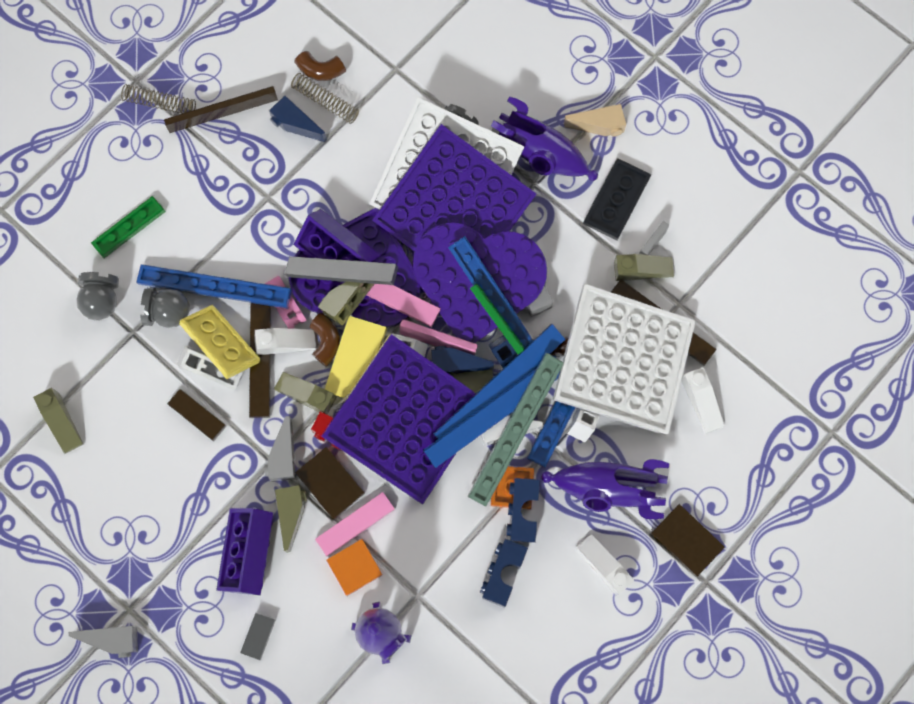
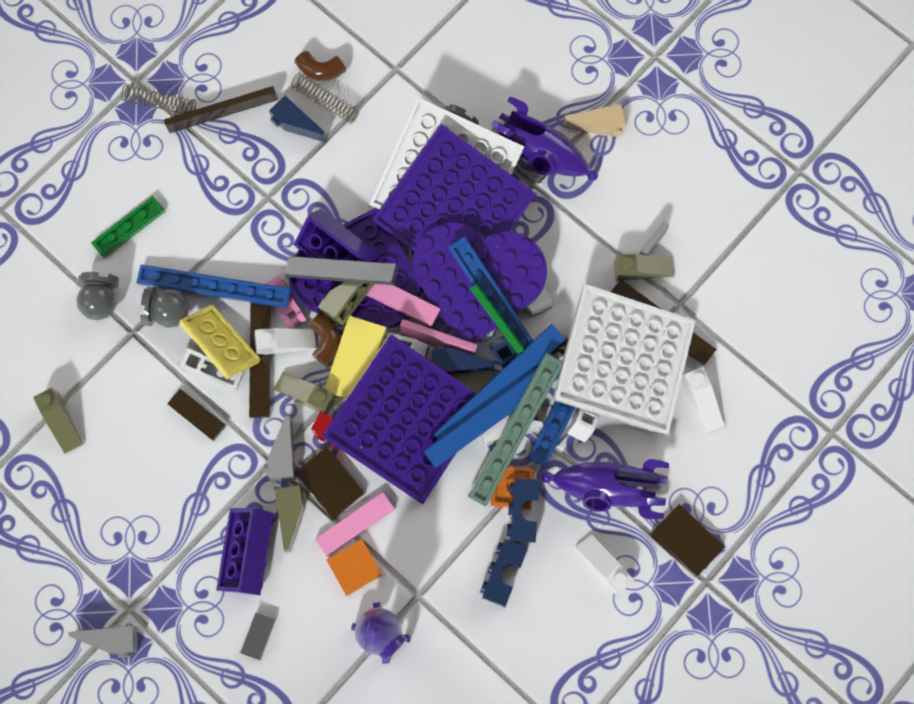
(617, 199): black tile -> none

